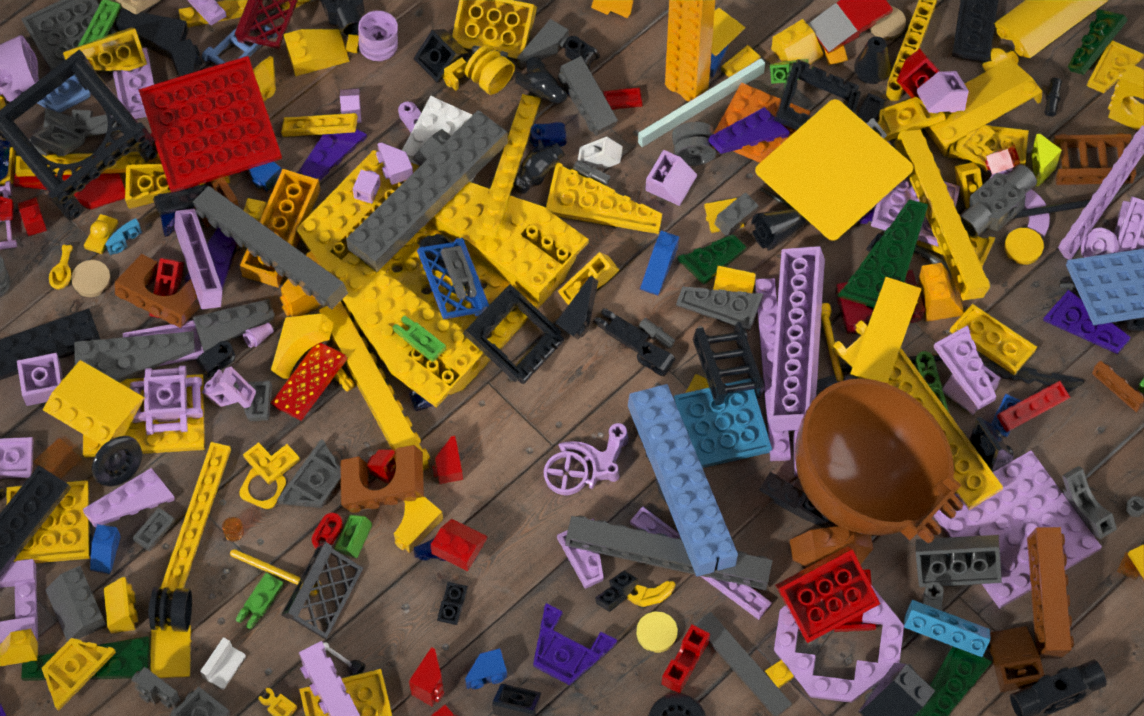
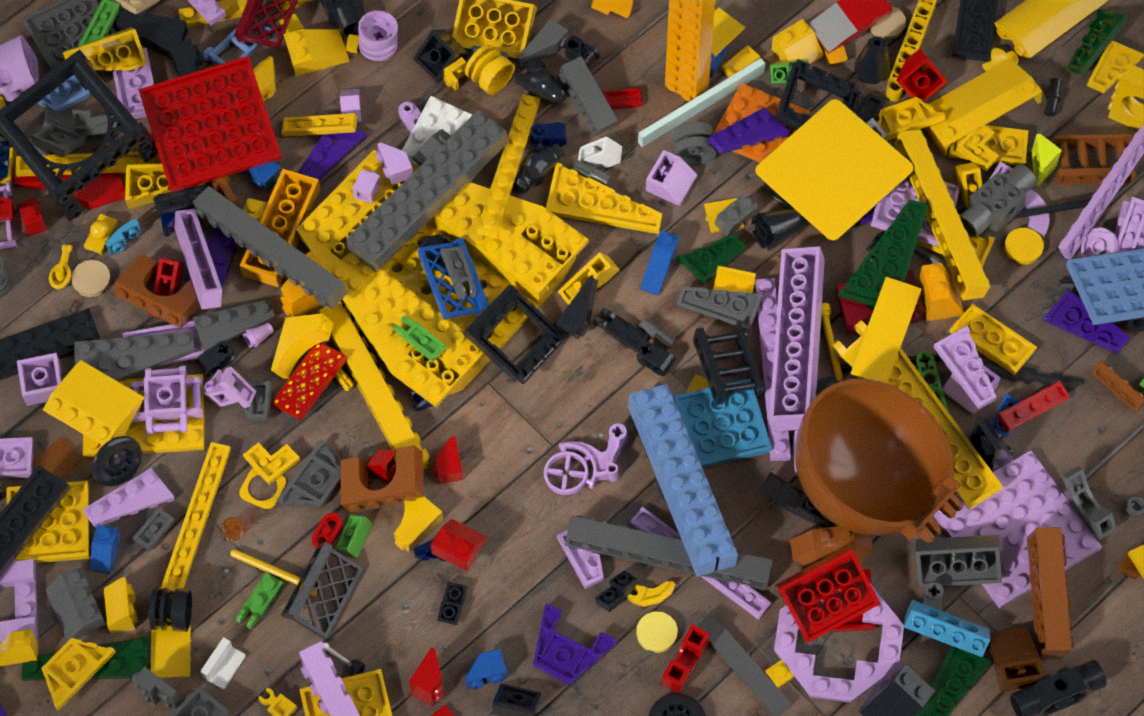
(294, 24): none -> yellow tile
(944, 93): lavender slope -> none
(1002, 159): slope -> none

